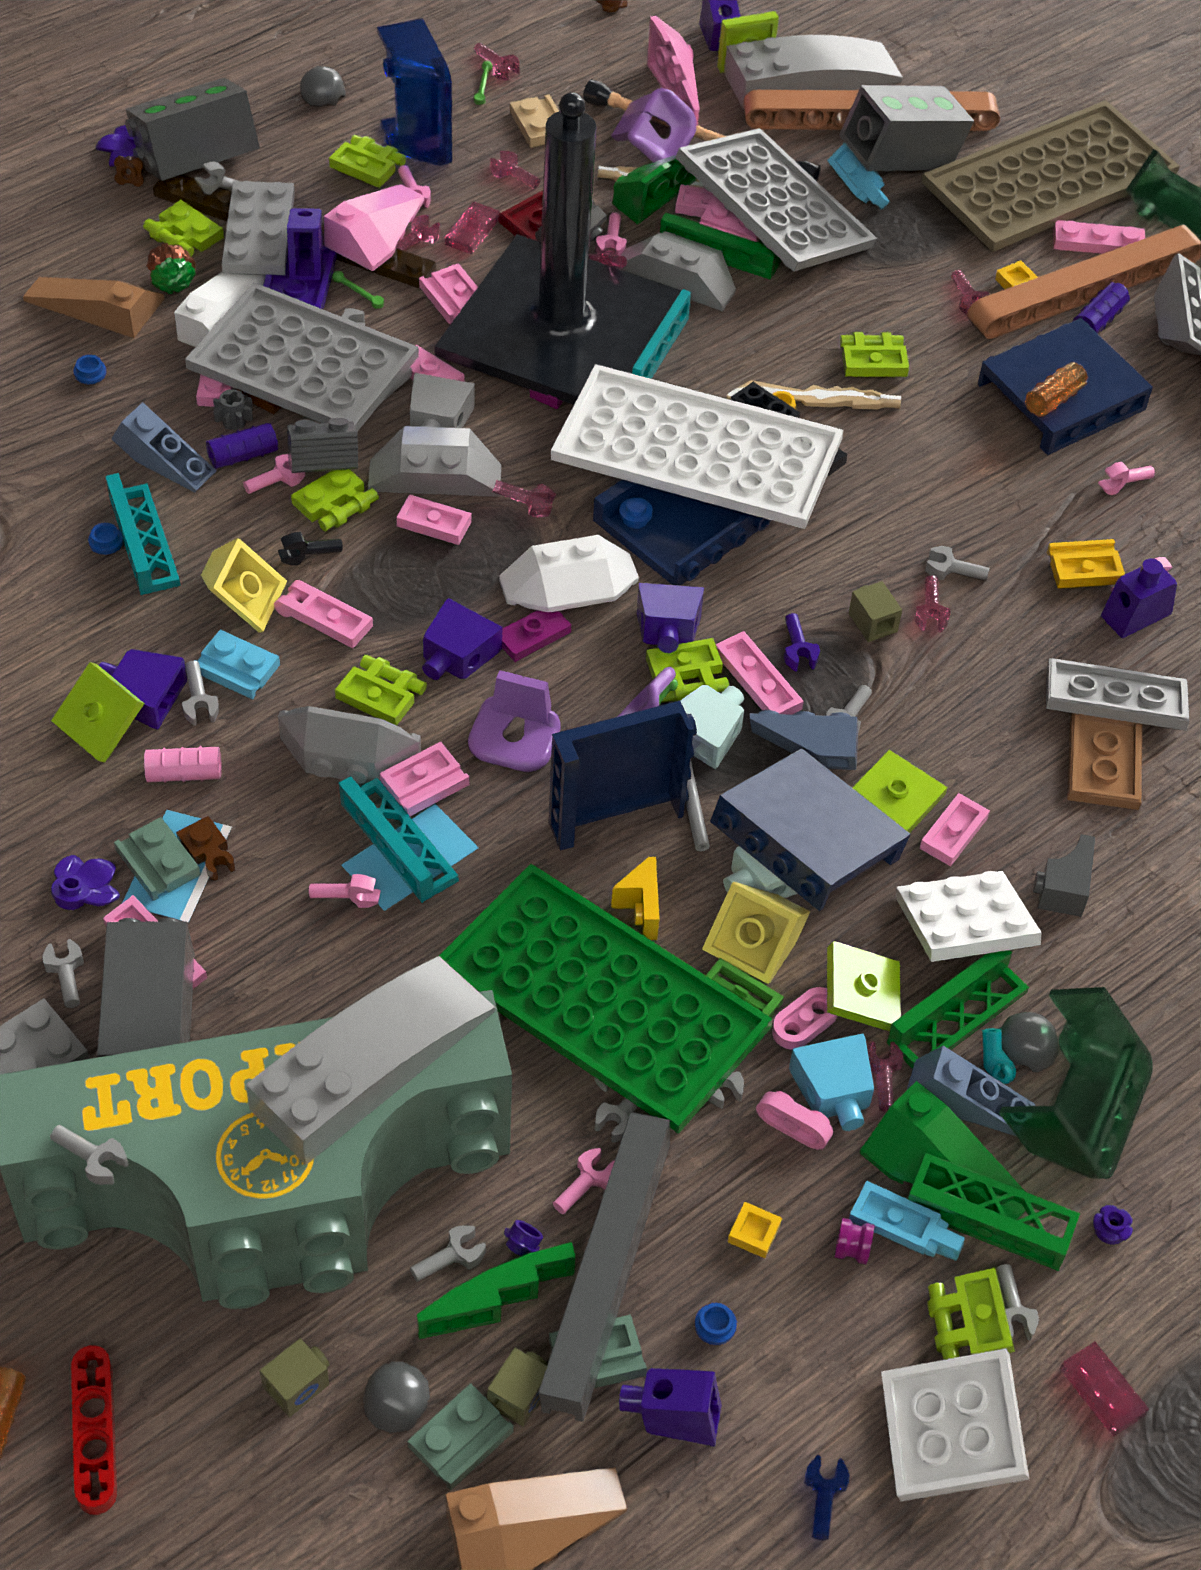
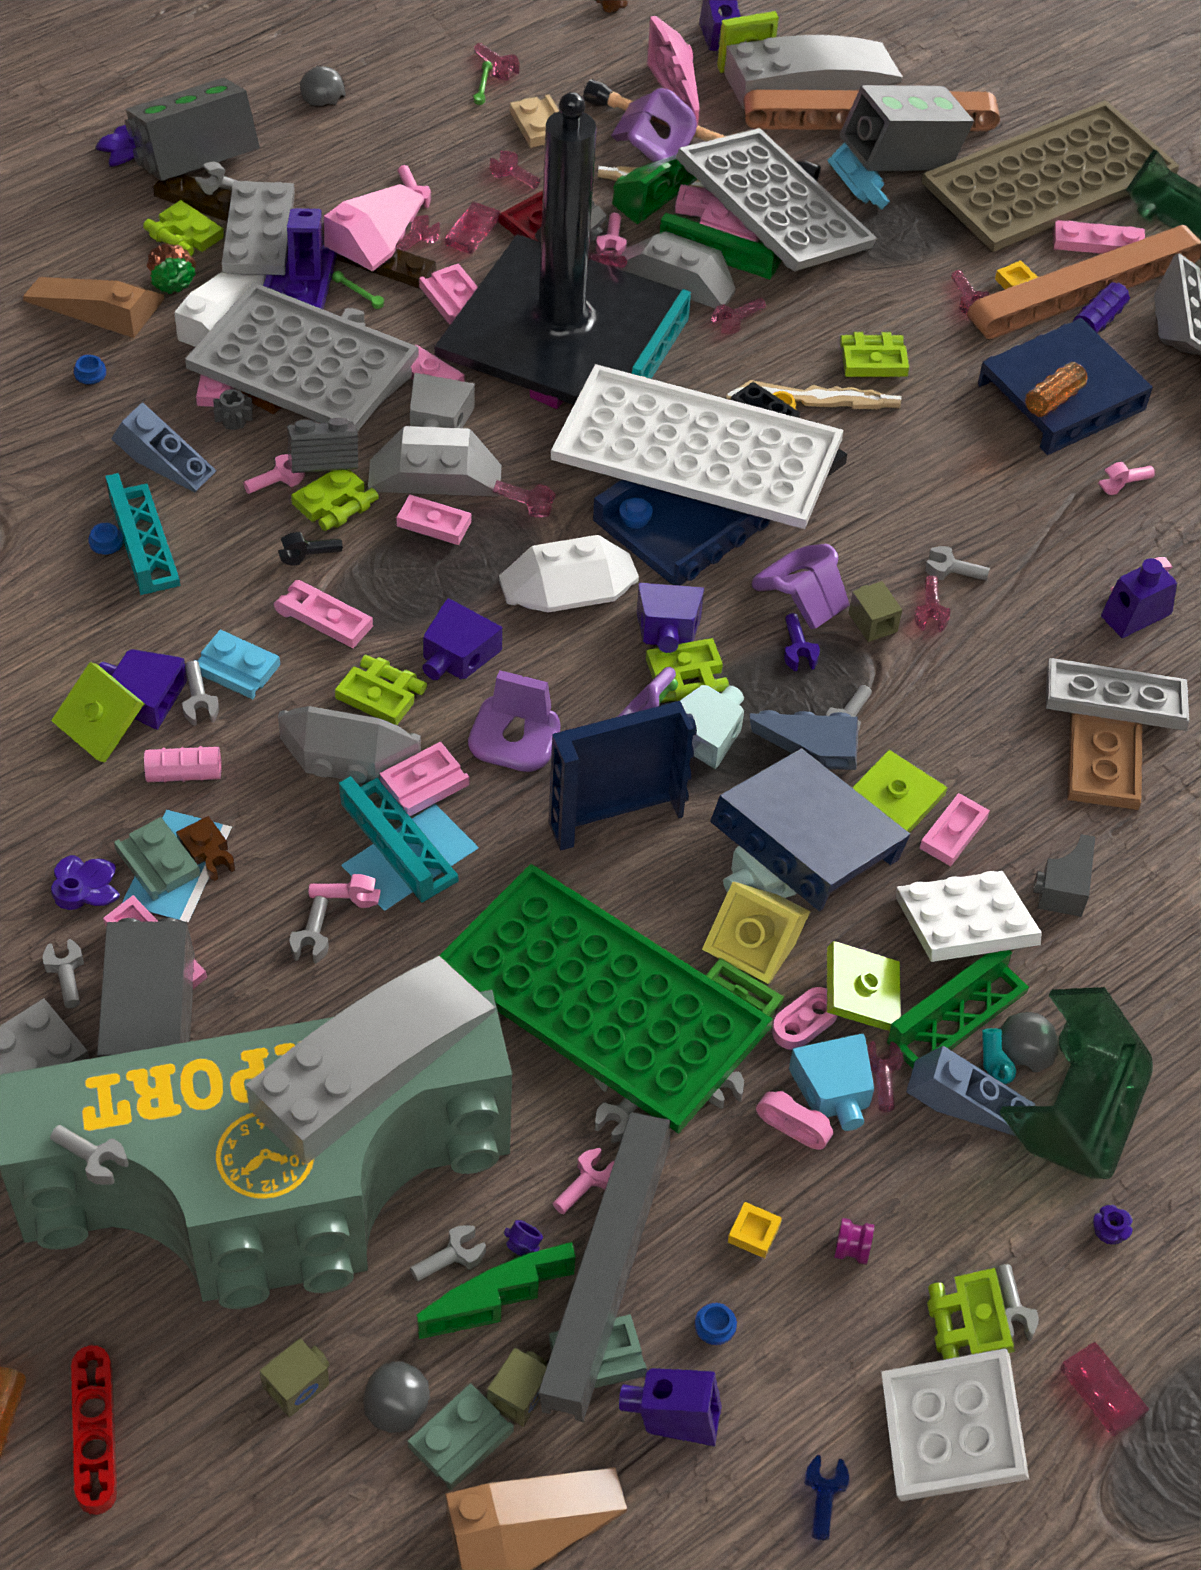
(132, 163): reddish brown plate -> none
(242, 445): dark purple axle -> none
(244, 582): light yellow slope -> none
(311, 934): none -> light grey bar
(366, 160): lime plate -> none
(421, 93): clear blue windscreen -> none
(533, 633): magenta plate -> none
(640, 892): yellow slope -> none
(696, 816): light grey piece -> none
(733, 318): none -> clear pink bar
(758, 675): bright pink plate -> none
(815, 592): none -> medium lavender piece
(905, 1222): medium azure hinge -> none
(922, 1125): green wedge -> none
(995, 1226): green fence -> none
(1085, 563): yellow plate -> none

